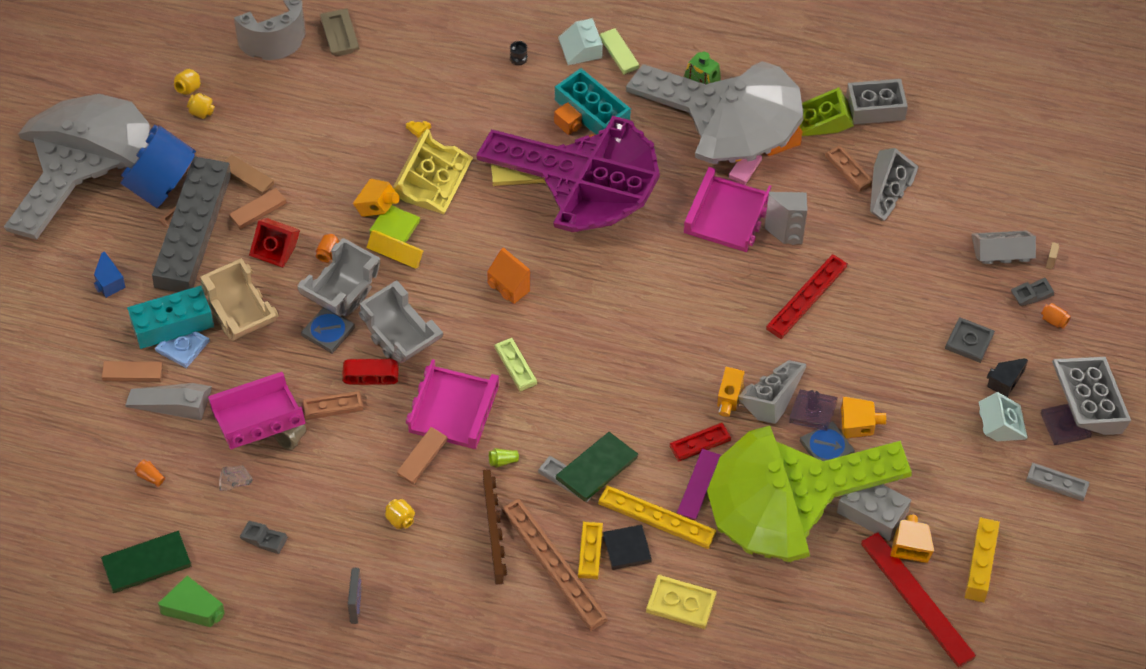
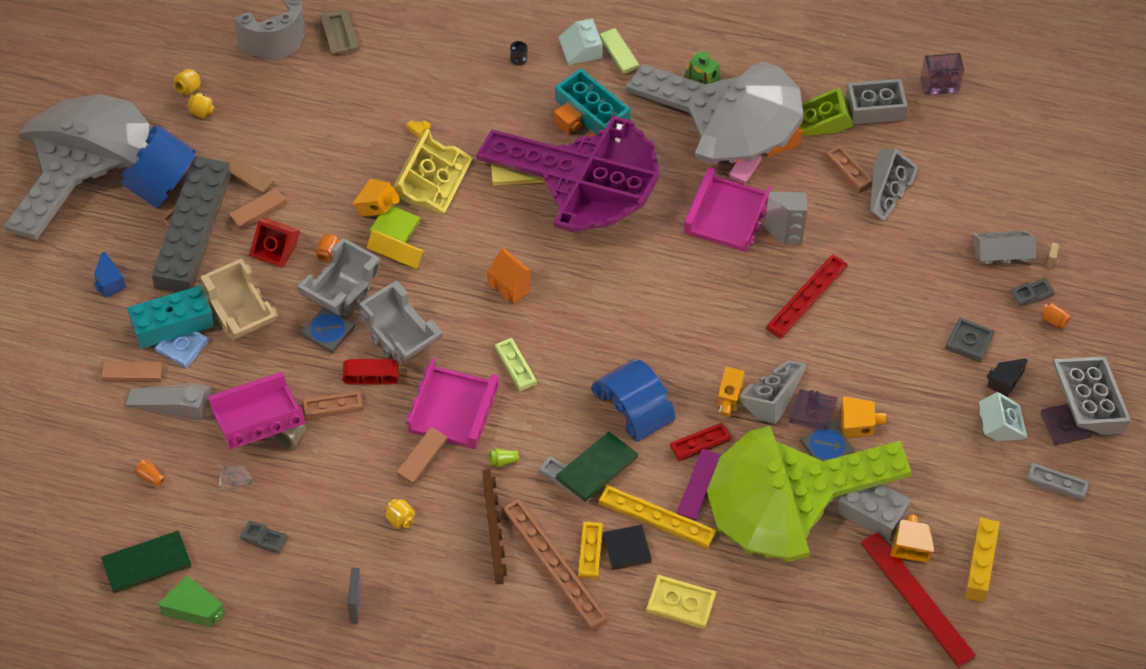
(638, 396): none -> blue cylinder
(942, 74): none -> brick

